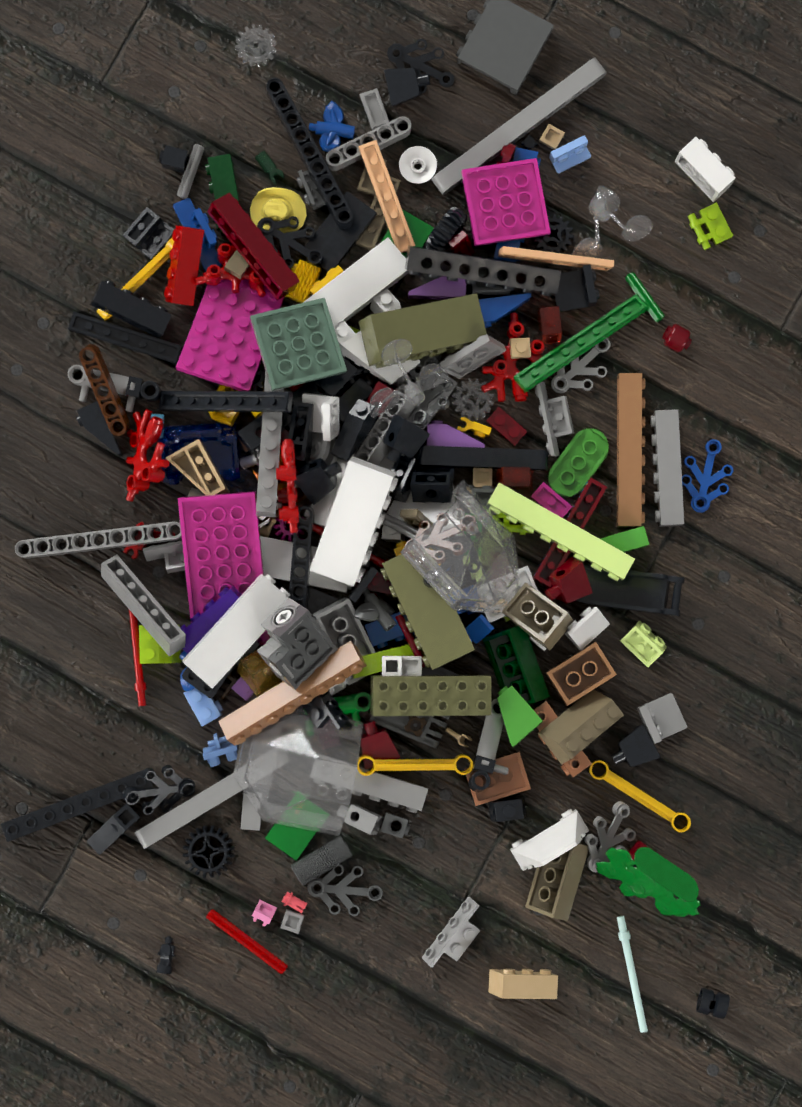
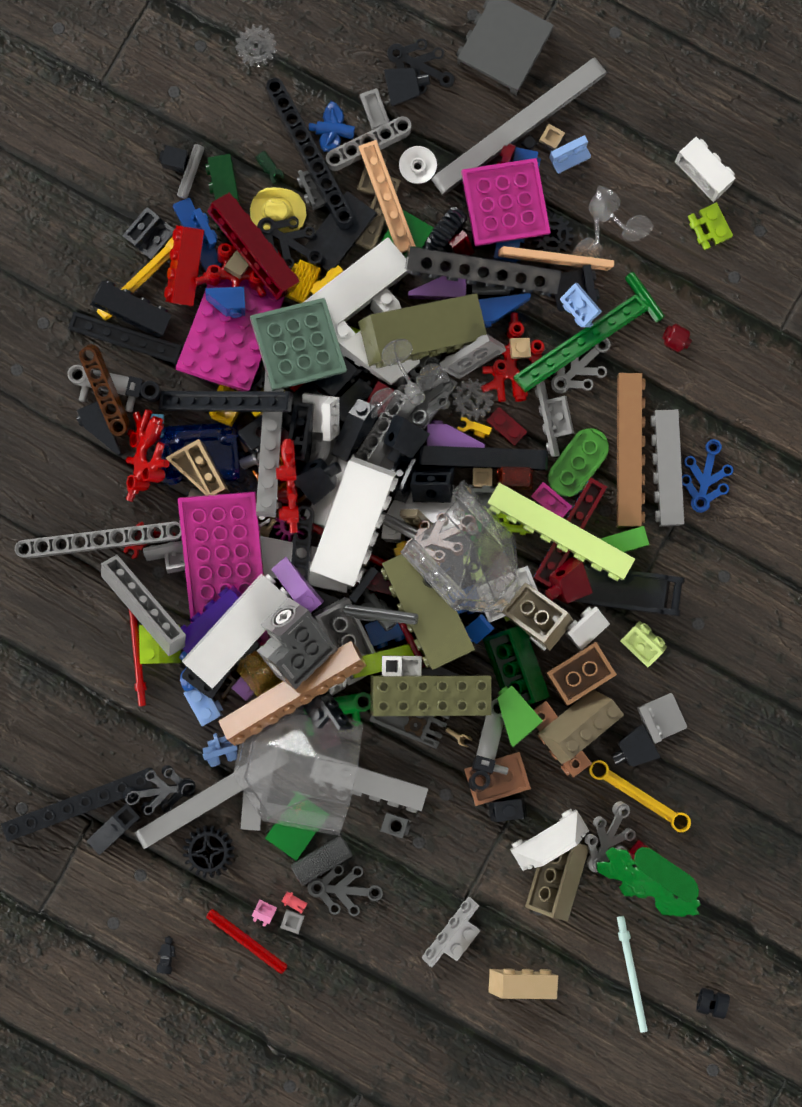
(227, 300): none -> blue slope
(297, 585): none -> medium lavender slope
(368, 821): light grey torso -> none
(377, 744): dark red torso -> none
(381, 614): none -> dark grey axle
(415, 764): yellow piece -> none
(550, 324): clear red torso -> none
(580, 306): none -> light blue bracket

